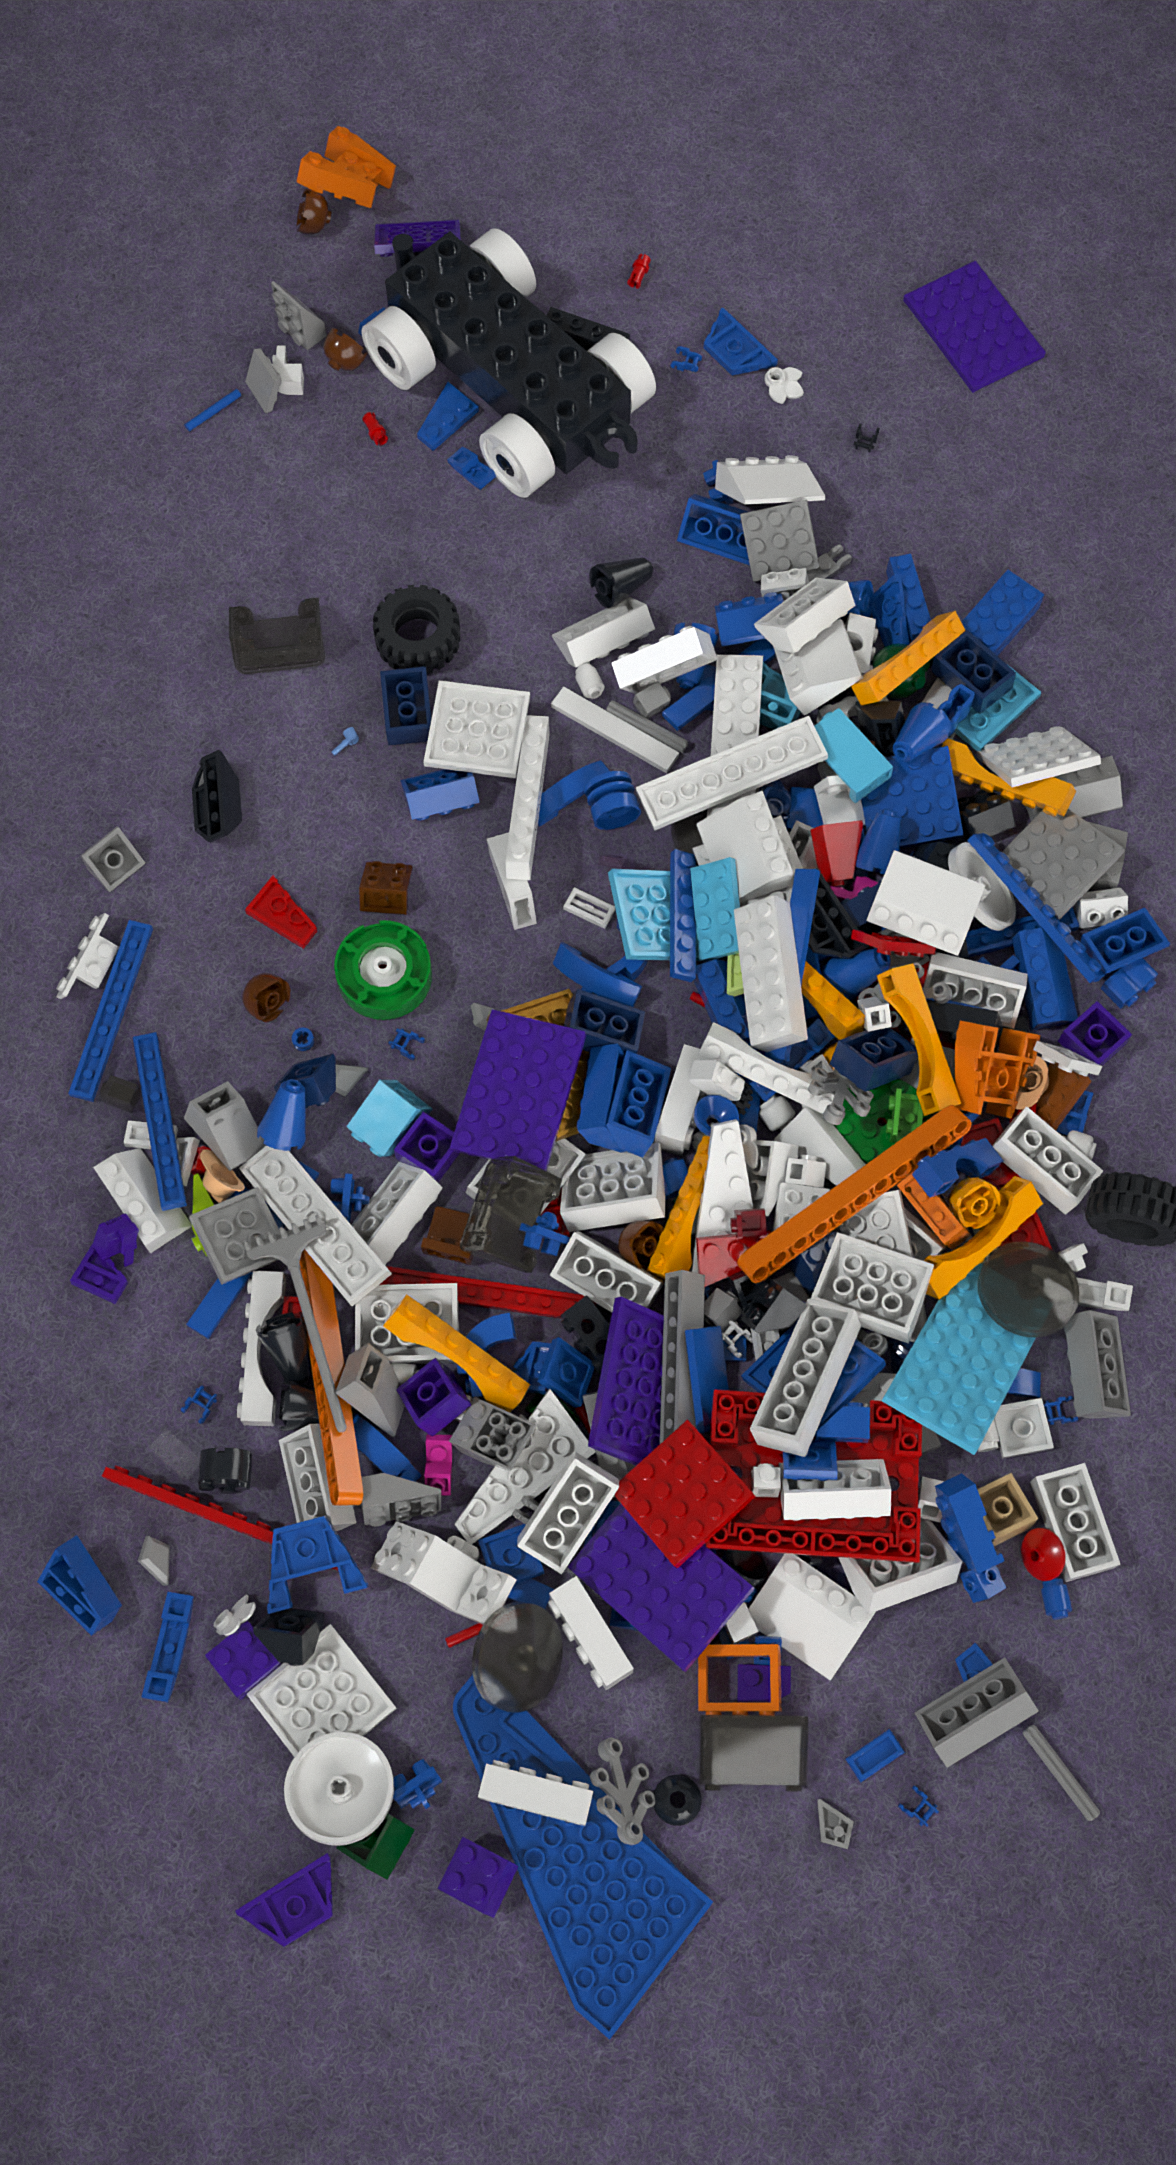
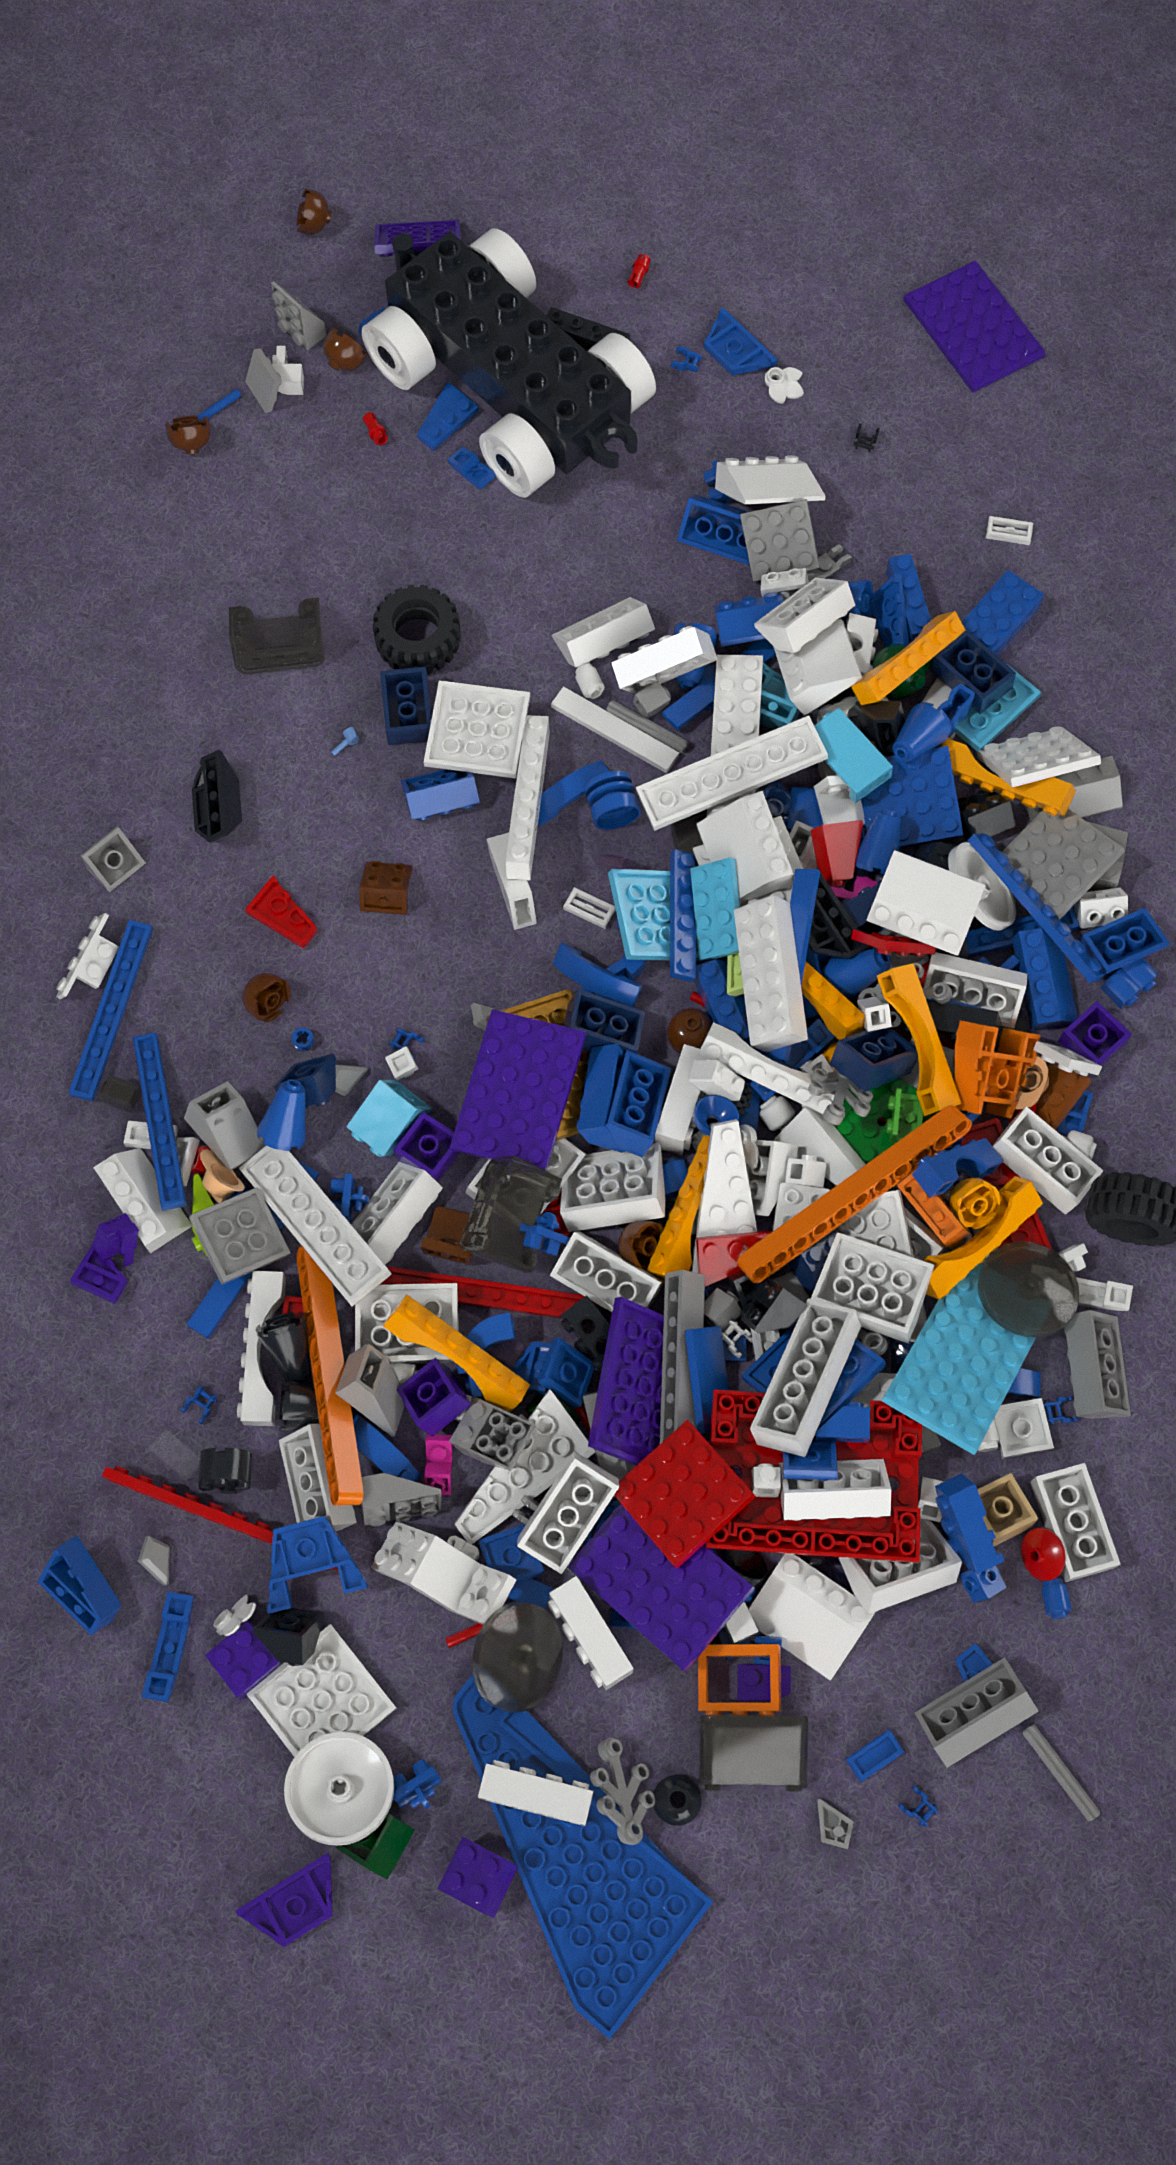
(189, 433): none -> reddish brown cylinder
(288, 1248): light grey piece -> none
(353, 173): orange wedge -> none
(383, 970): green piece -> none
(401, 1063): none -> white tile
(619, 579): black cone -> none
(688, 1028): none -> reddish brown cylinder
(748, 1222): dark red bracket -> none
(1009, 533): none -> white tile

